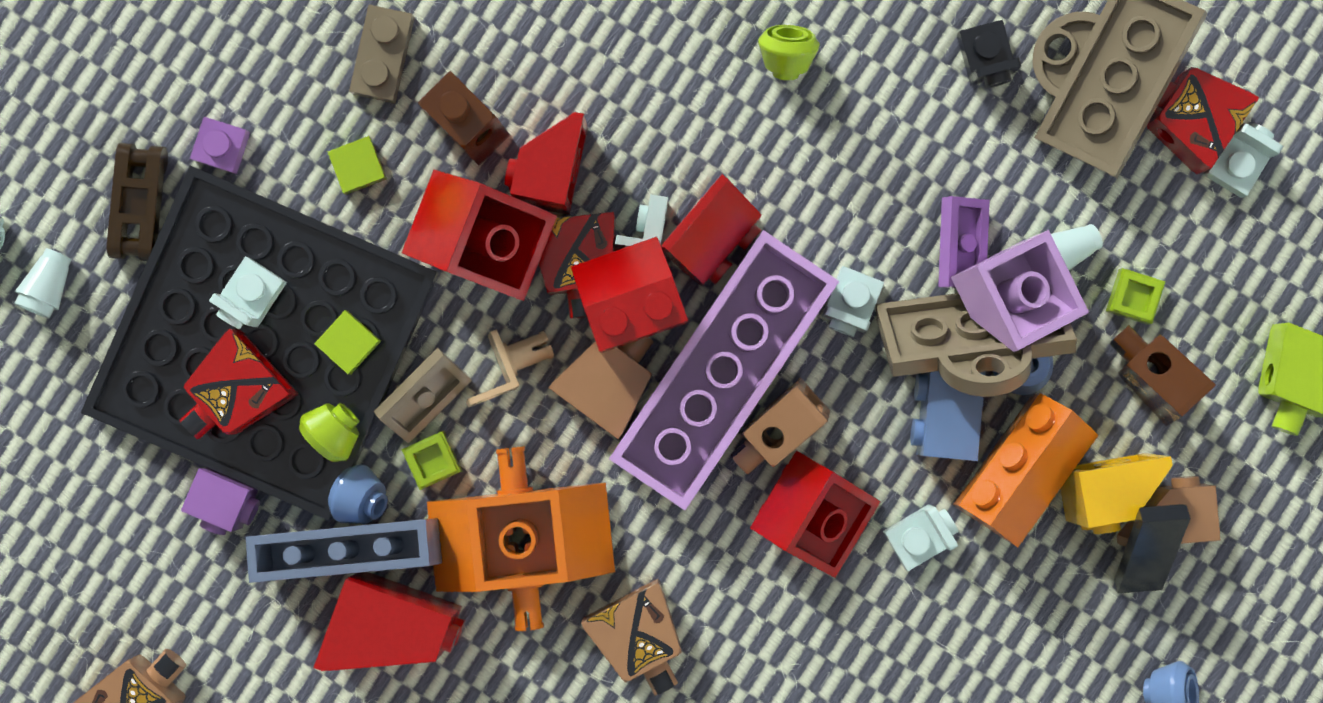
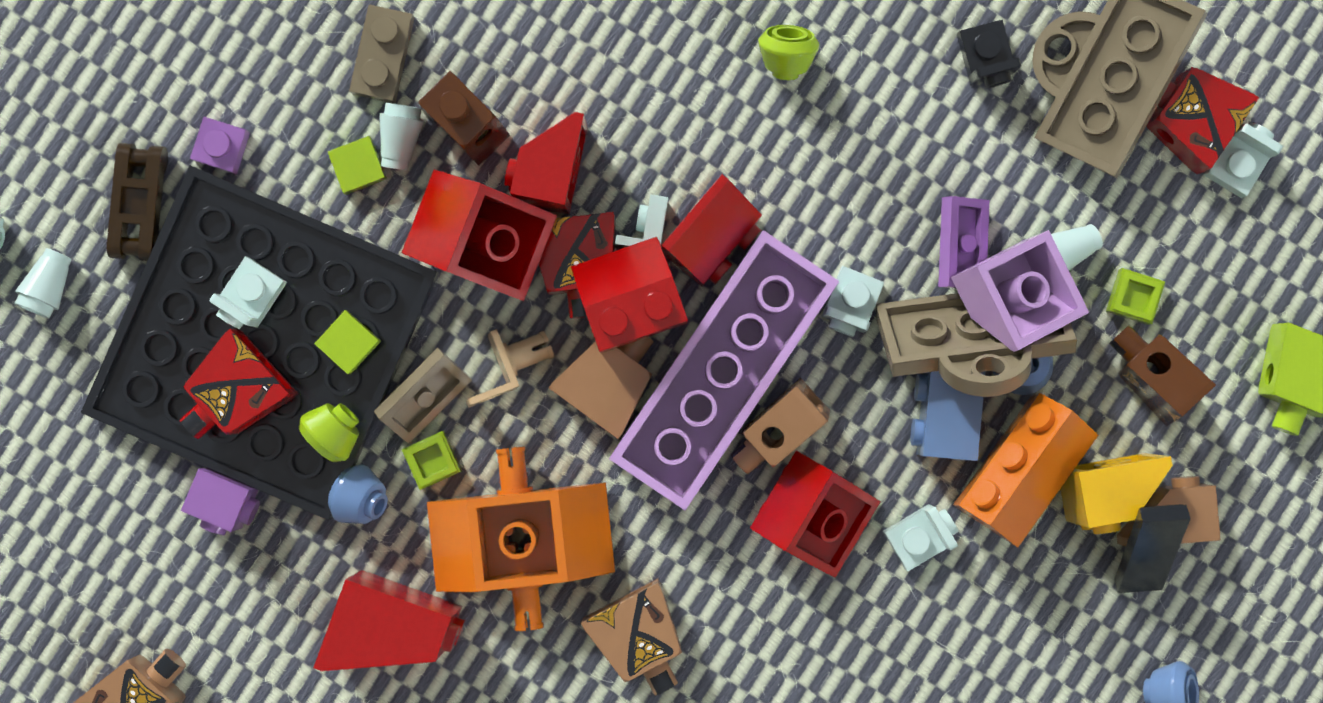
(343, 550): sand blue brick -> none
(399, 134): none -> light aqua cone

